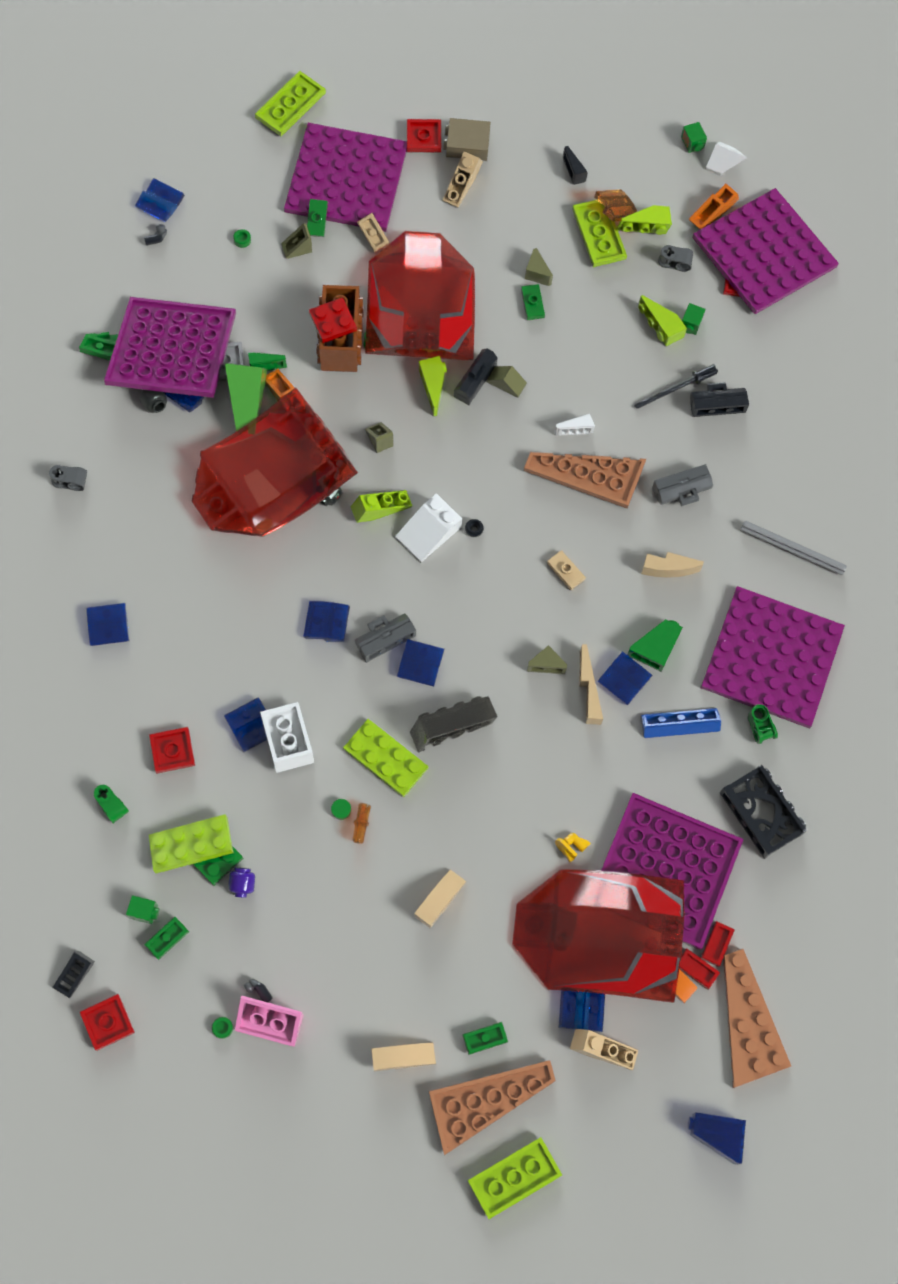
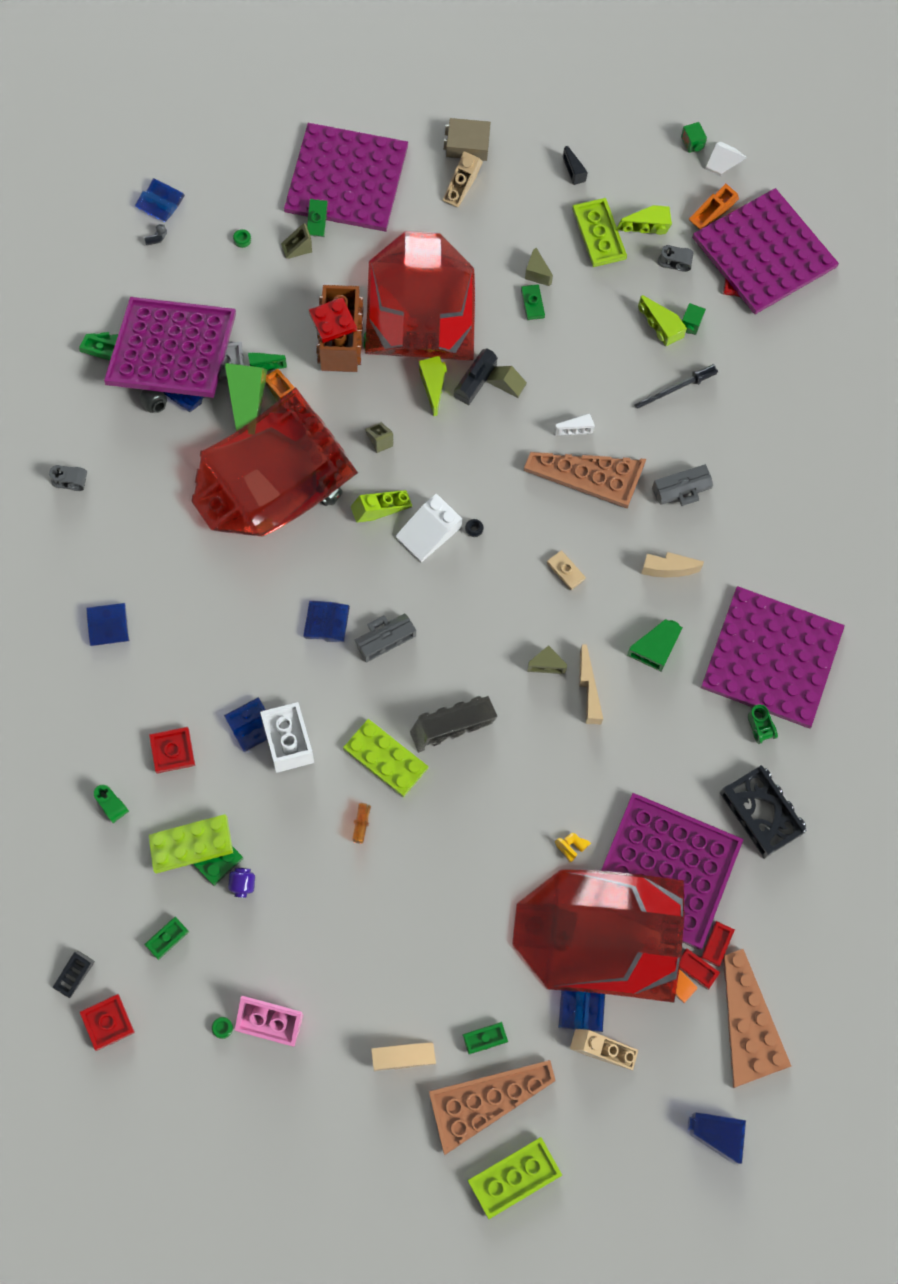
(142, 910): green brick -> none
(260, 989): black arm -> none
(290, 103): lime plate -> none
(341, 809): green tile -> none
(373, 232): tan plate -> none
(420, 662): clear blue slope -> none
(423, 135): red plate -> none
(439, 898): tan slope -> none
(616, 204): clear orange slope -> none
(625, 678): clear blue slope -> none
(681, 723): blue slope -> none
(718, 402): black piece -> none
(793, 547): light grey axle -> none

